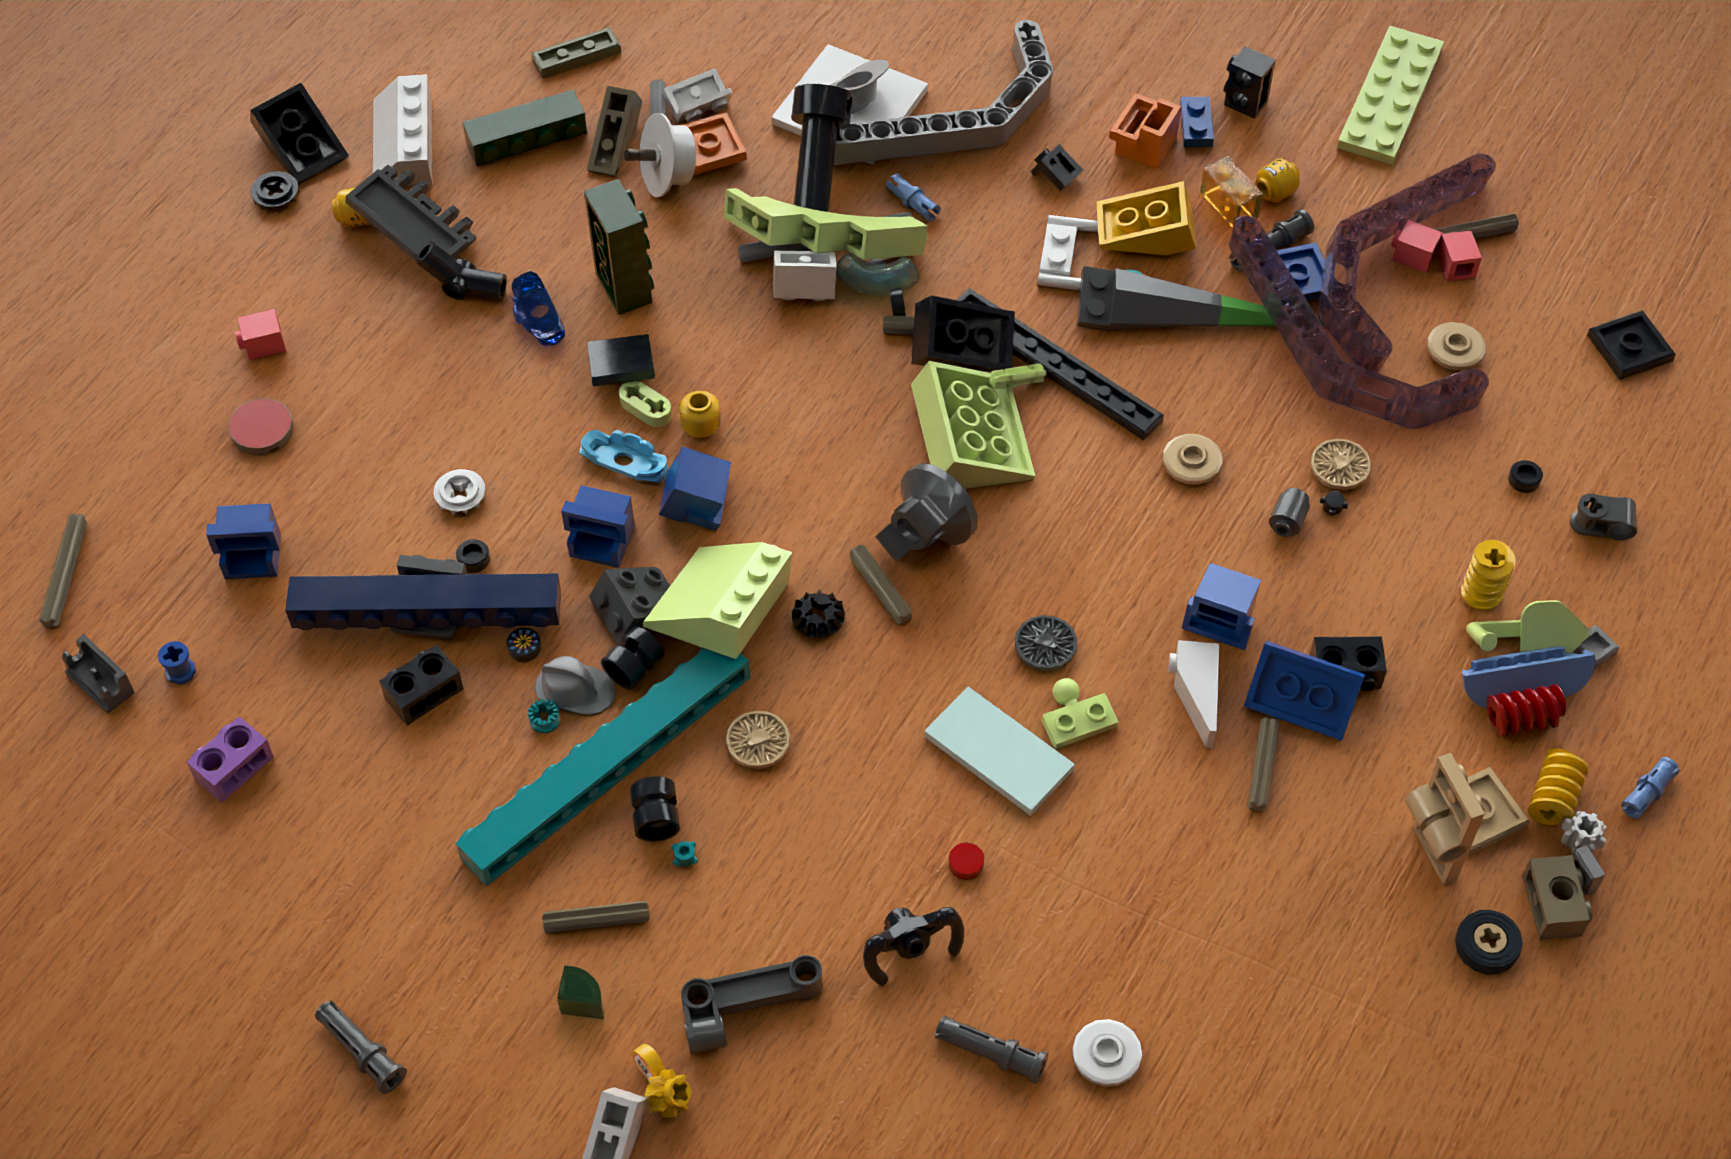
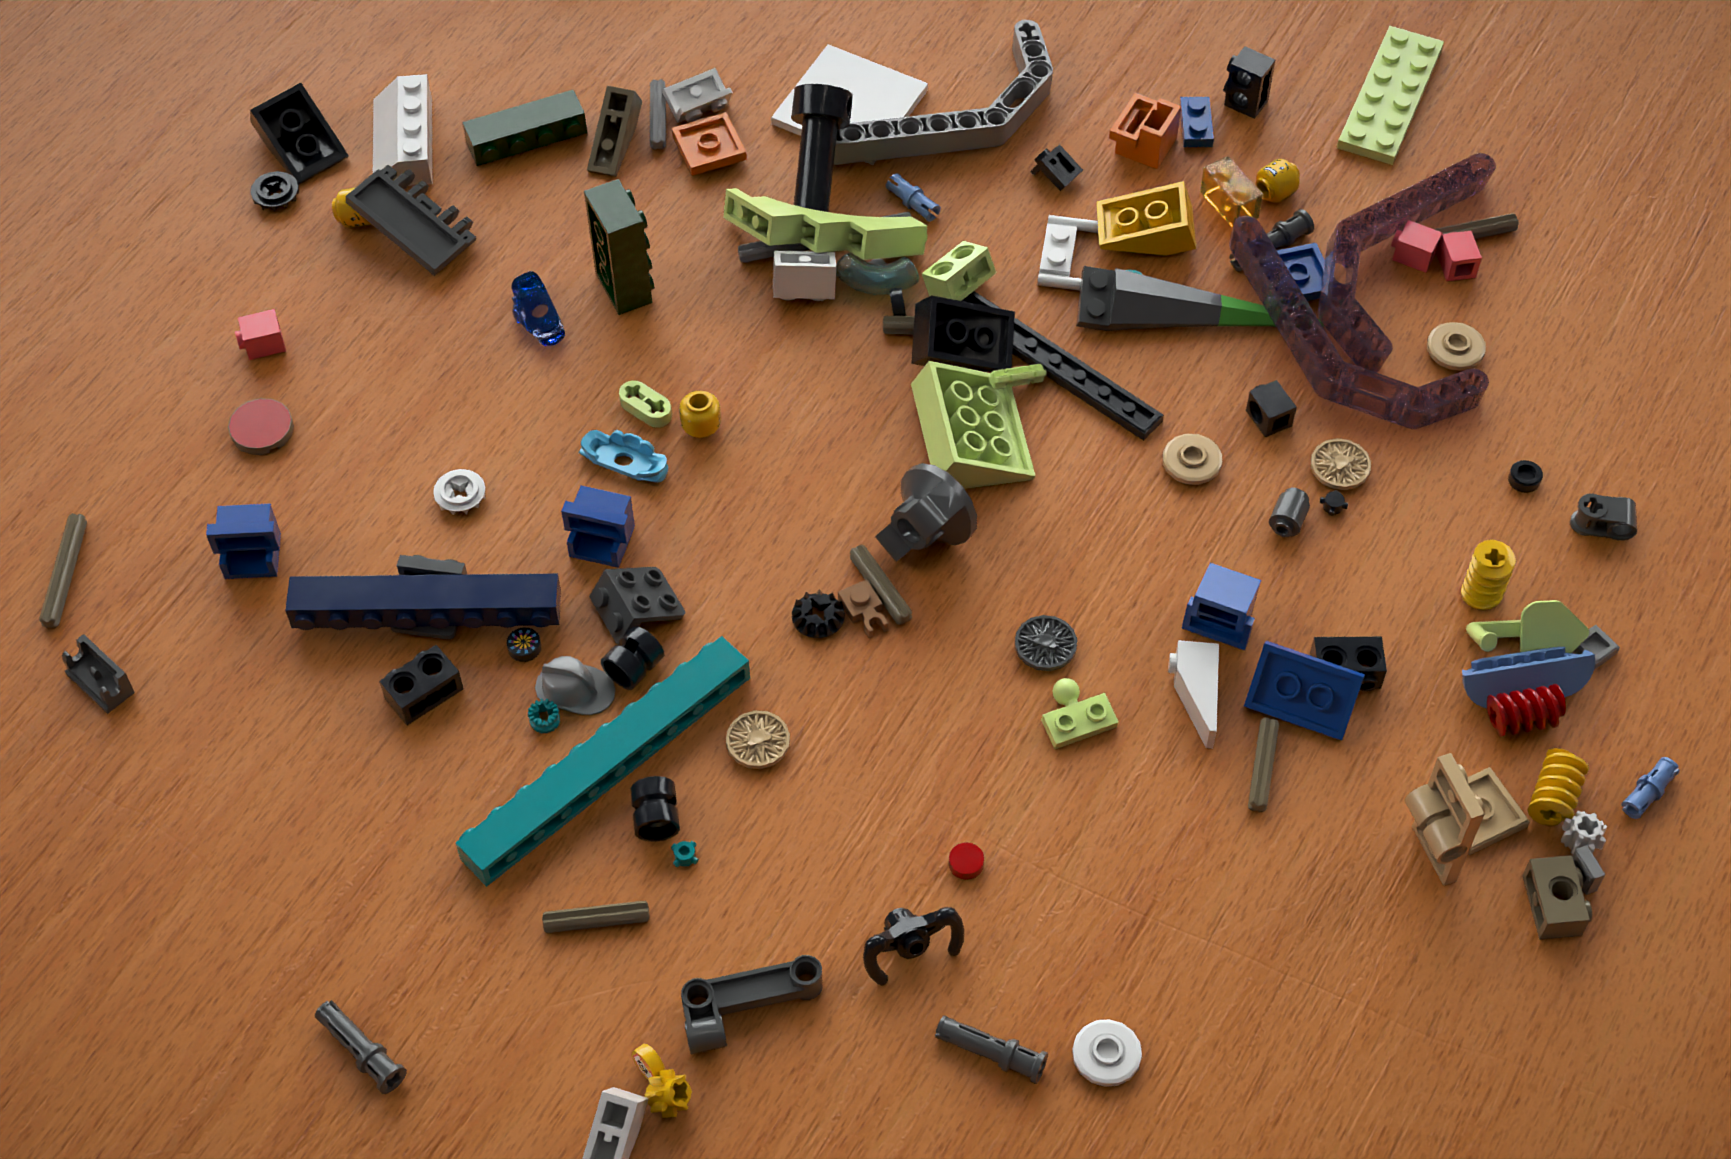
(176, 661): blue bush -> none
(234, 763): medium lavender brick -> none
(460, 276): black piece -> none
(474, 555): black tile -> none
(576, 52): olive tile -> none
(580, 994): clear green brick -> none
(620, 360): black tile -> none
(664, 155): white piece -> none
(695, 489): blue plate -> none
(722, 596): yellowish green slope -> none
(863, 83): light grey piece -> none
(863, 604): none -> medium nougat plate
(959, 271): none -> yellowish green brick
(999, 750): light aqua tile -> none
(1271, 408): none -> black brick
(1480, 955): black bush -> none
(1631, 344): black tile -> none

